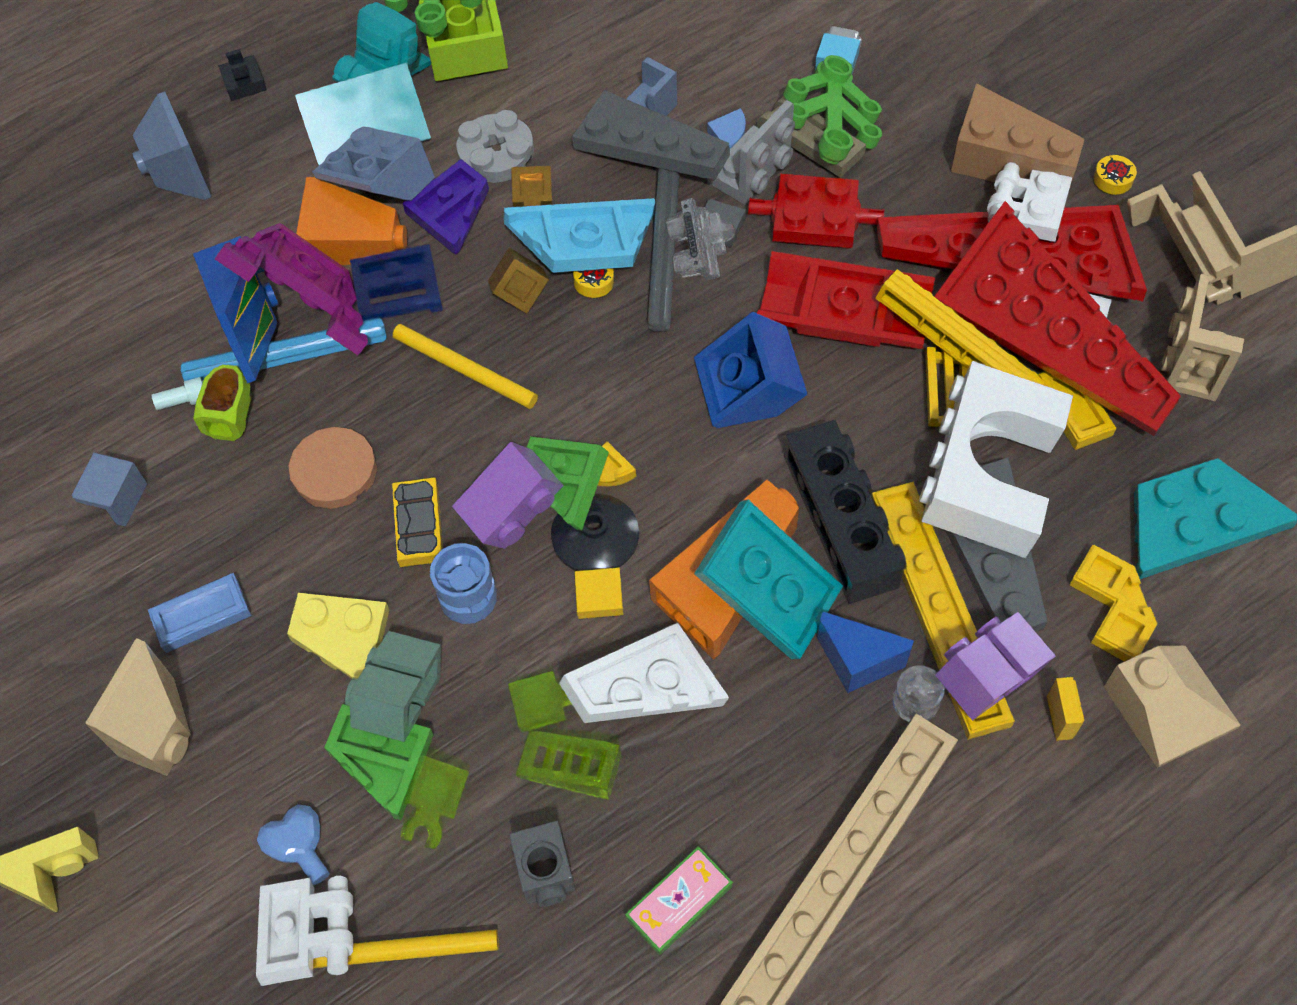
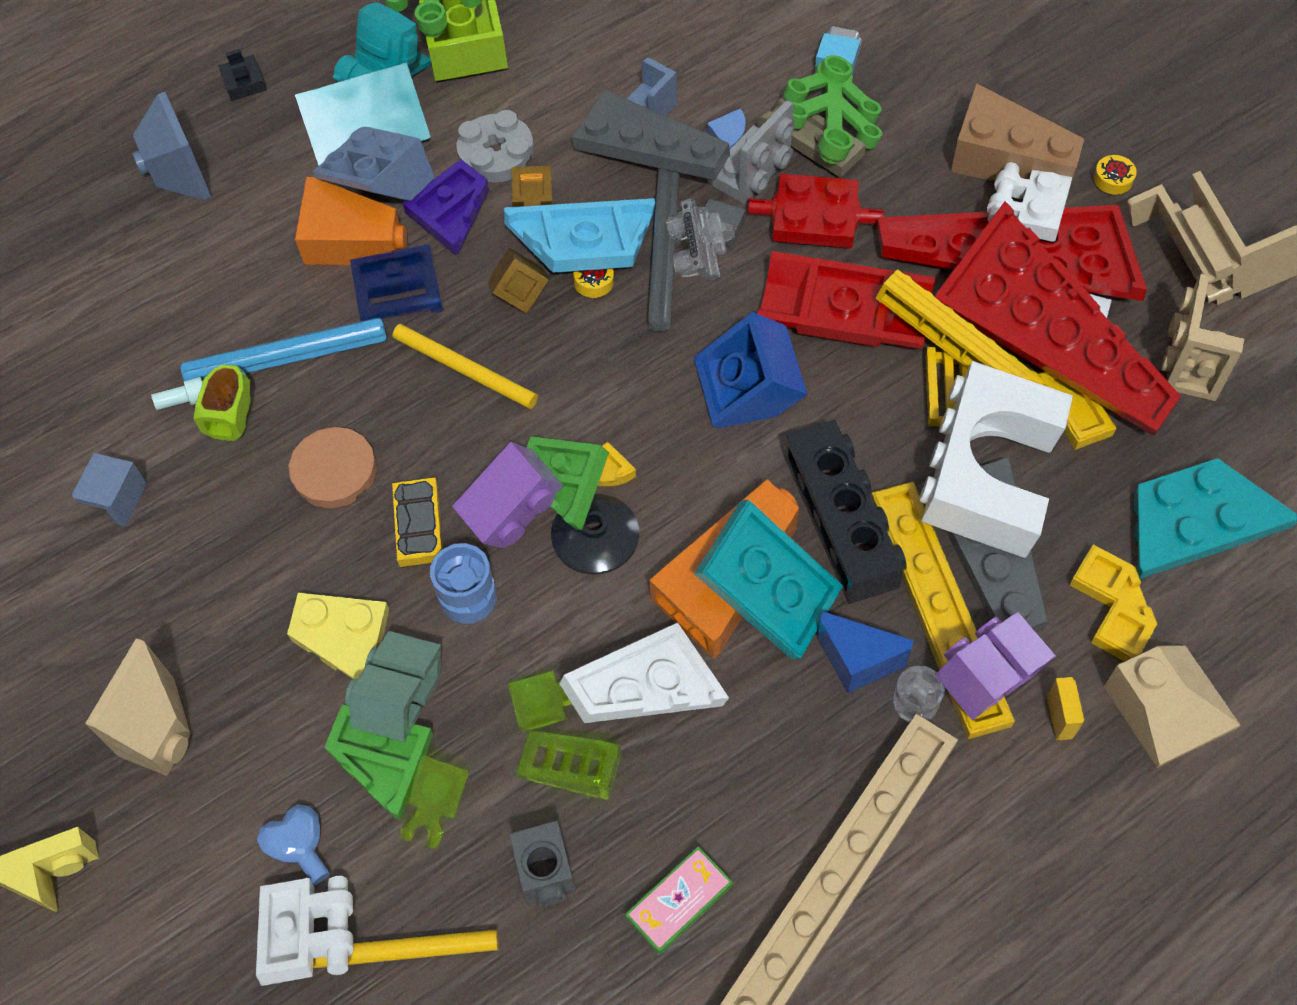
(199, 613): medium blue tile -> none
(241, 309): blue slope -> none
(304, 269): magenta wing -> none
(598, 593): yellow tile -> none

